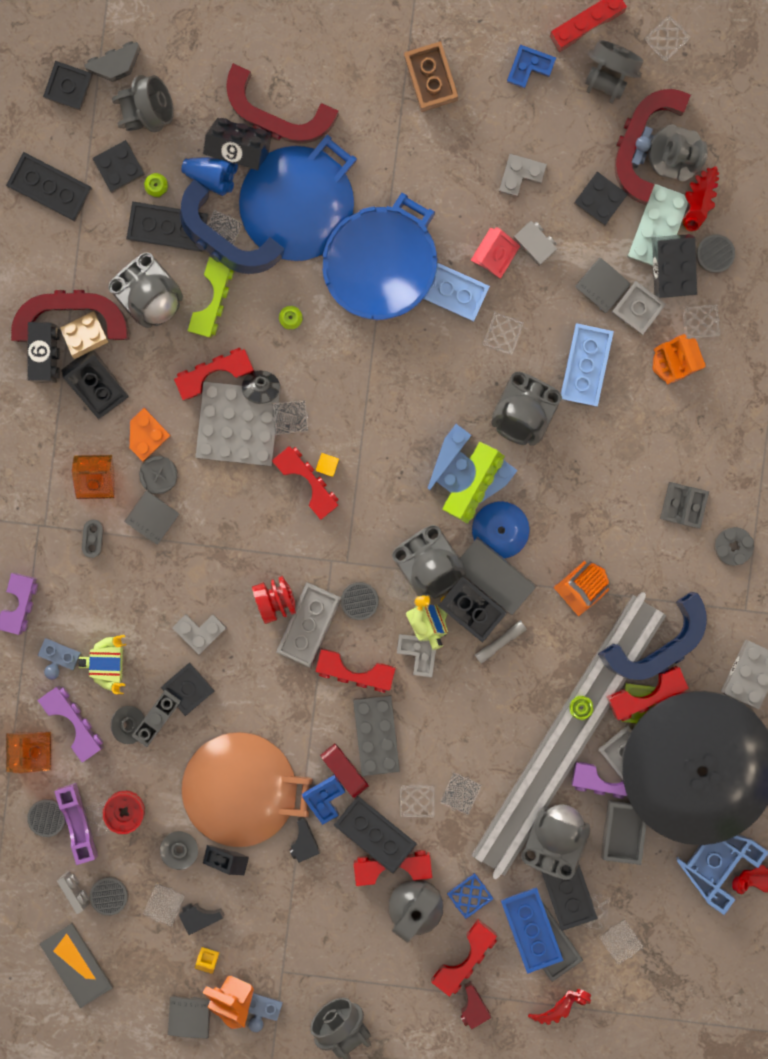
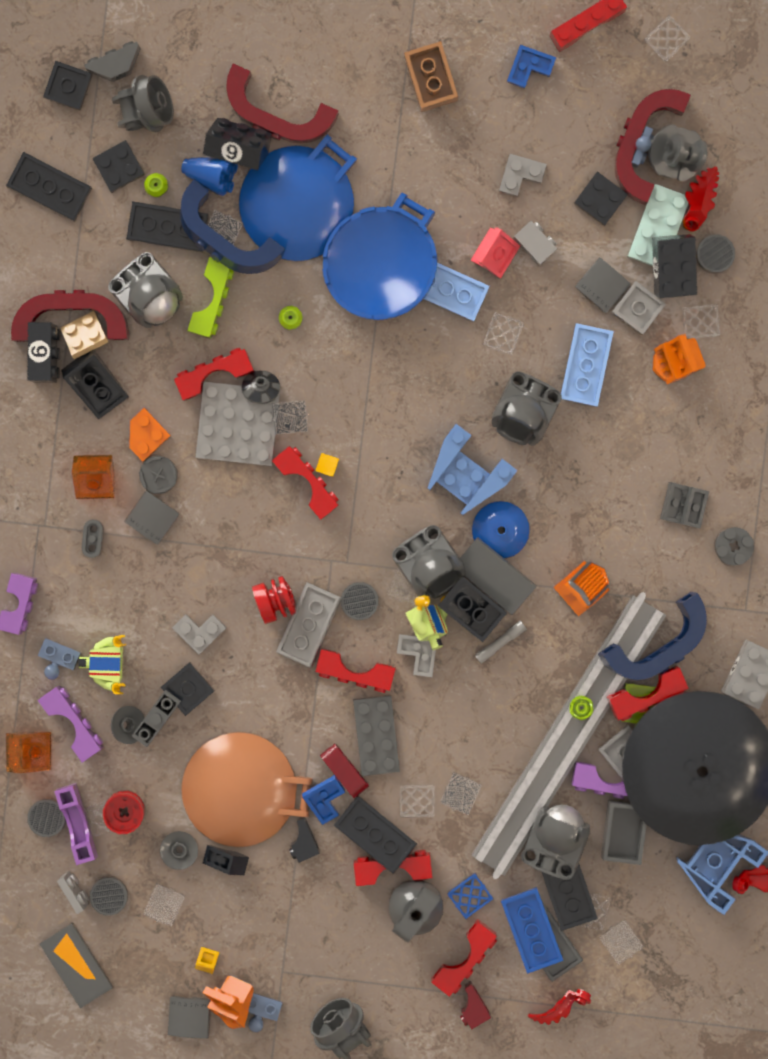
(196, 918): black arch -> none
(464, 503): lime arch -> none
(617, 59): dark grey piece -> none

